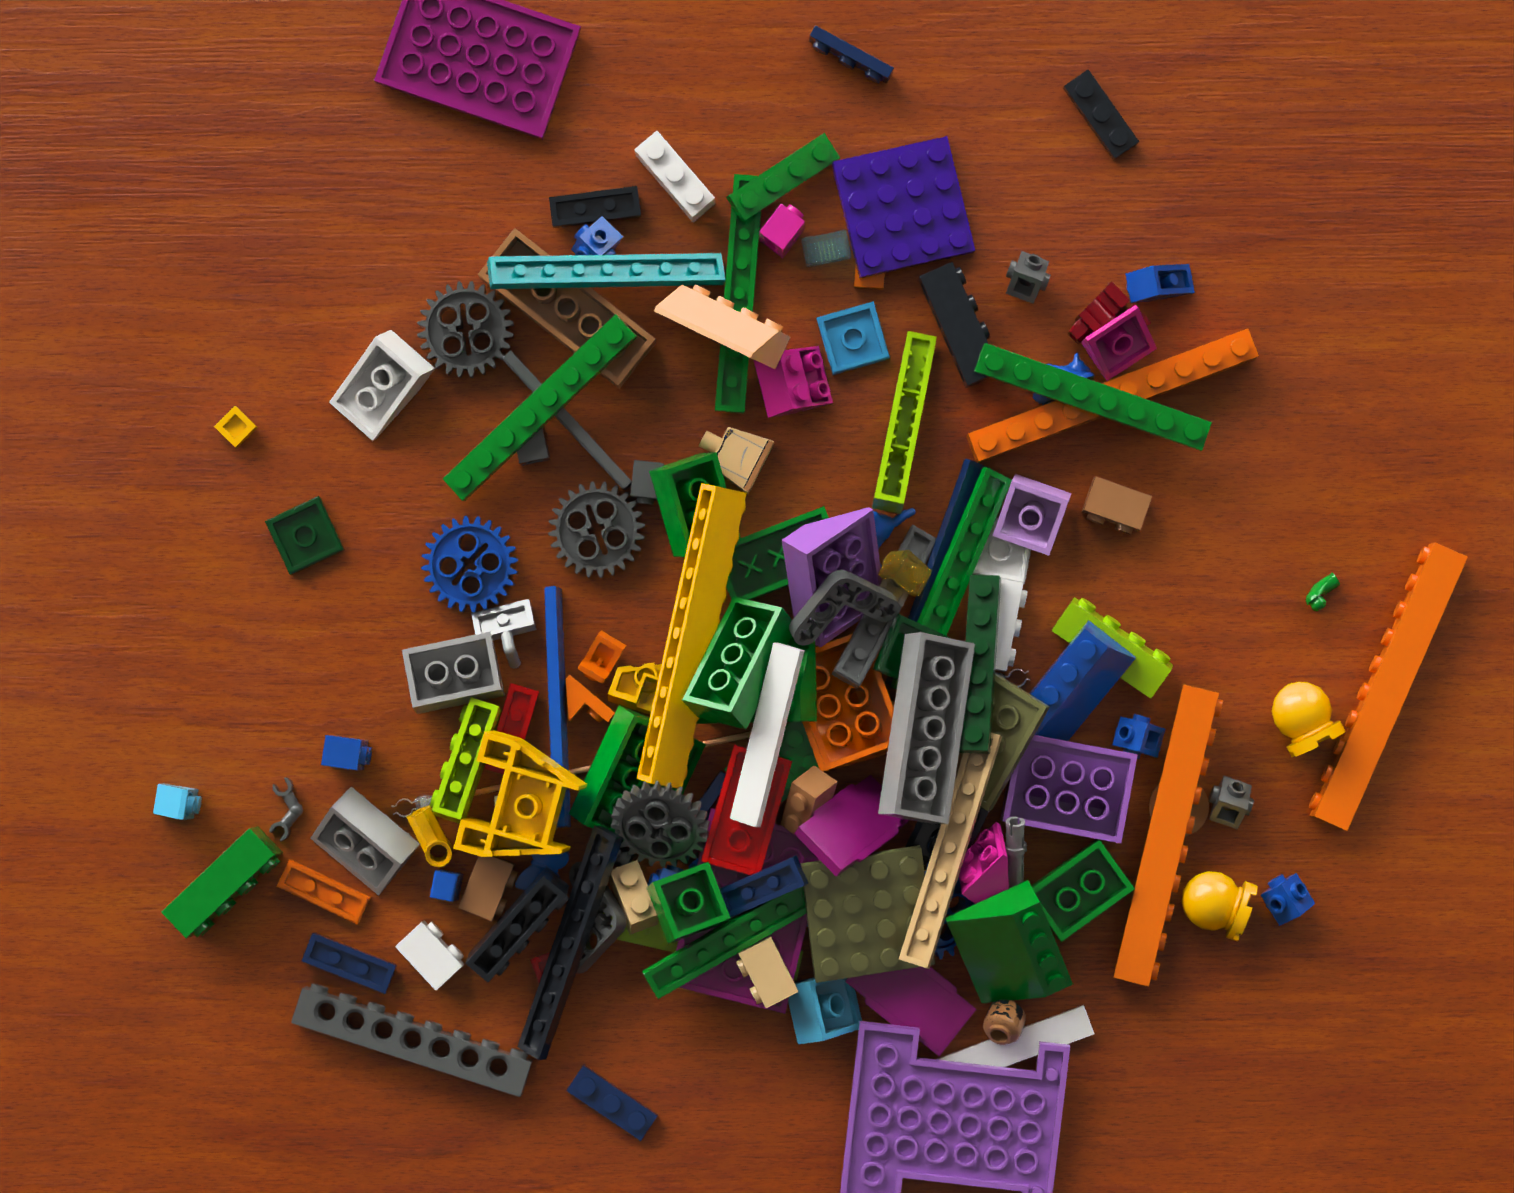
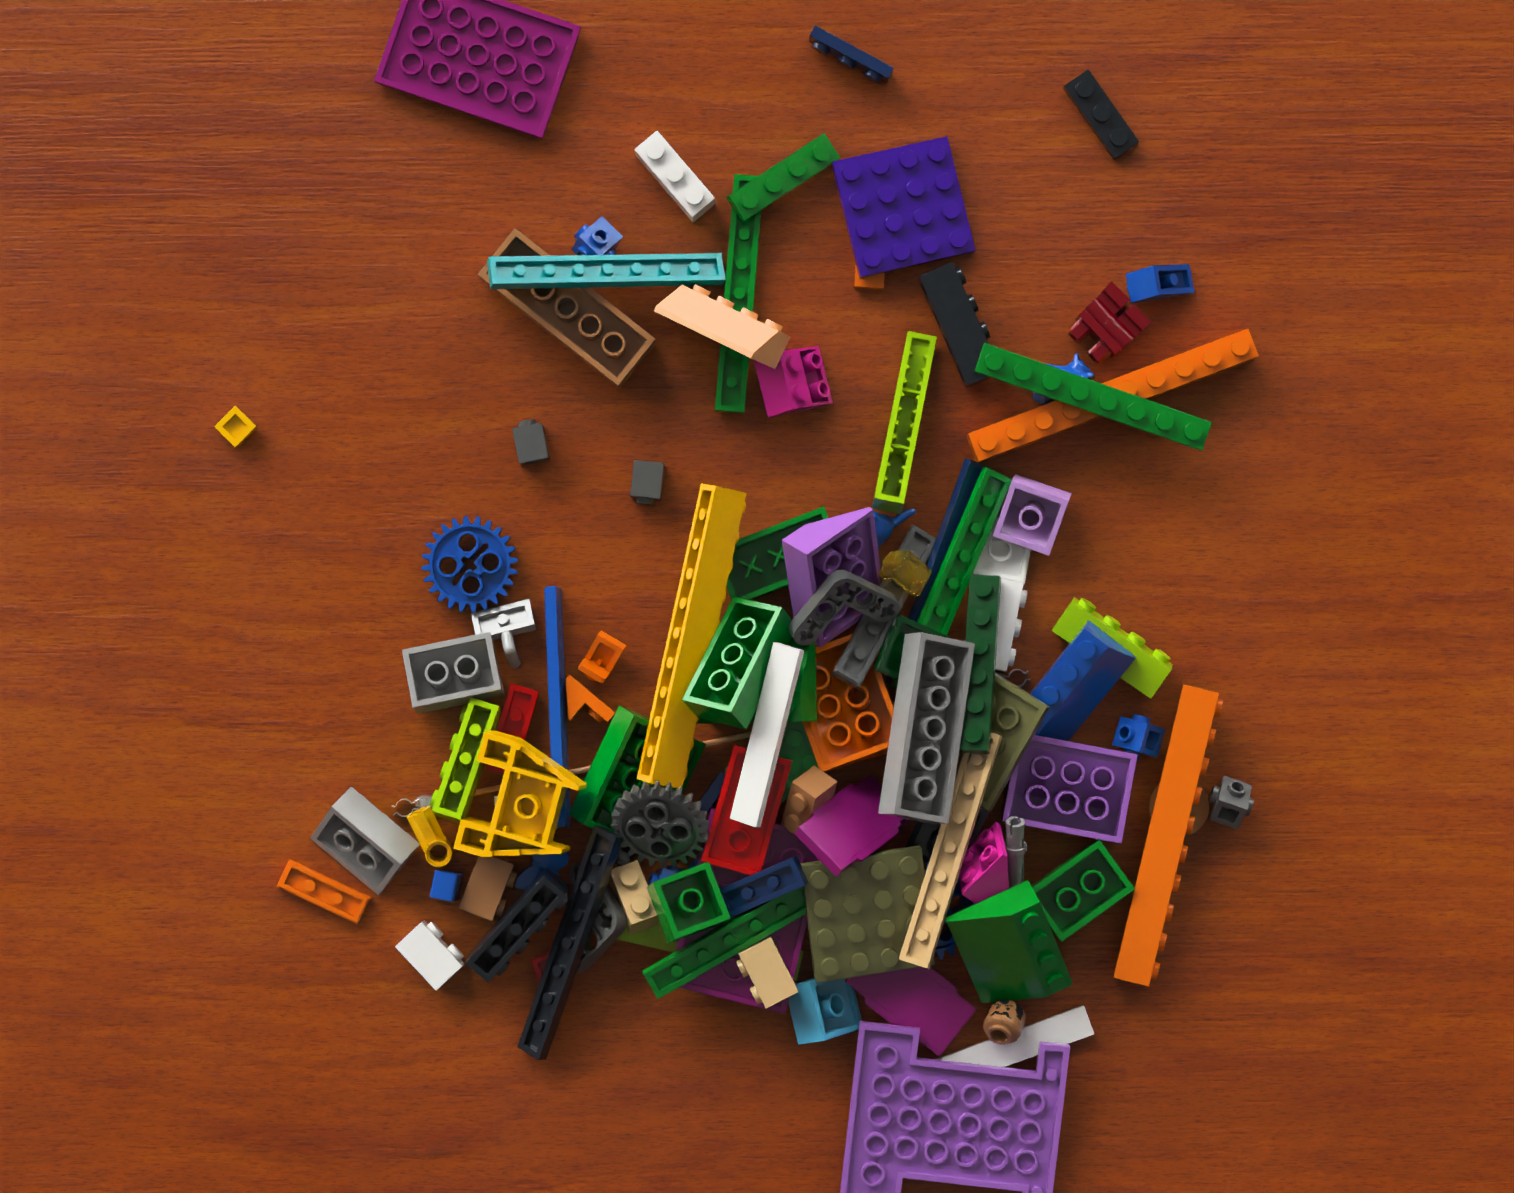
(177, 802): medium azure slope -> none
(222, 882): green brick -> none
(295, 809): dark grey arm -> none
(304, 535): dark green tile -> none
(309, 1016): dark grey brick -> none
(346, 752): blue brick -> none
(349, 963): dark blue plate -> none
(381, 384): white slope -> none
(491, 325): dark grey gear -> none
(540, 407): green plate -> none
(571, 425): dark grey tile -> none
(571, 539): dark grey gear -> none
(590, 206): black plate -> none
(612, 1102): dark blue plate -> none
(635, 687): yellow slope -> none
(677, 494): green brick -> none
(739, 455): tan torso -> none
(782, 229): dark pink brick -> none
(826, 248): clear light blue piece -> none
(853, 338): dark azure tile -> none
(1027, 277): dark grey brick -> none
(1116, 505): medium nougat brick -> none
(1120, 343): dark pink slope -> none
(1216, 902): yellow tile -> none
(1287, 898): blue brick -> none
(1304, 715): yellow tile -> none
(1319, 589): green arm -> none
(1388, 685): orange brick -> none

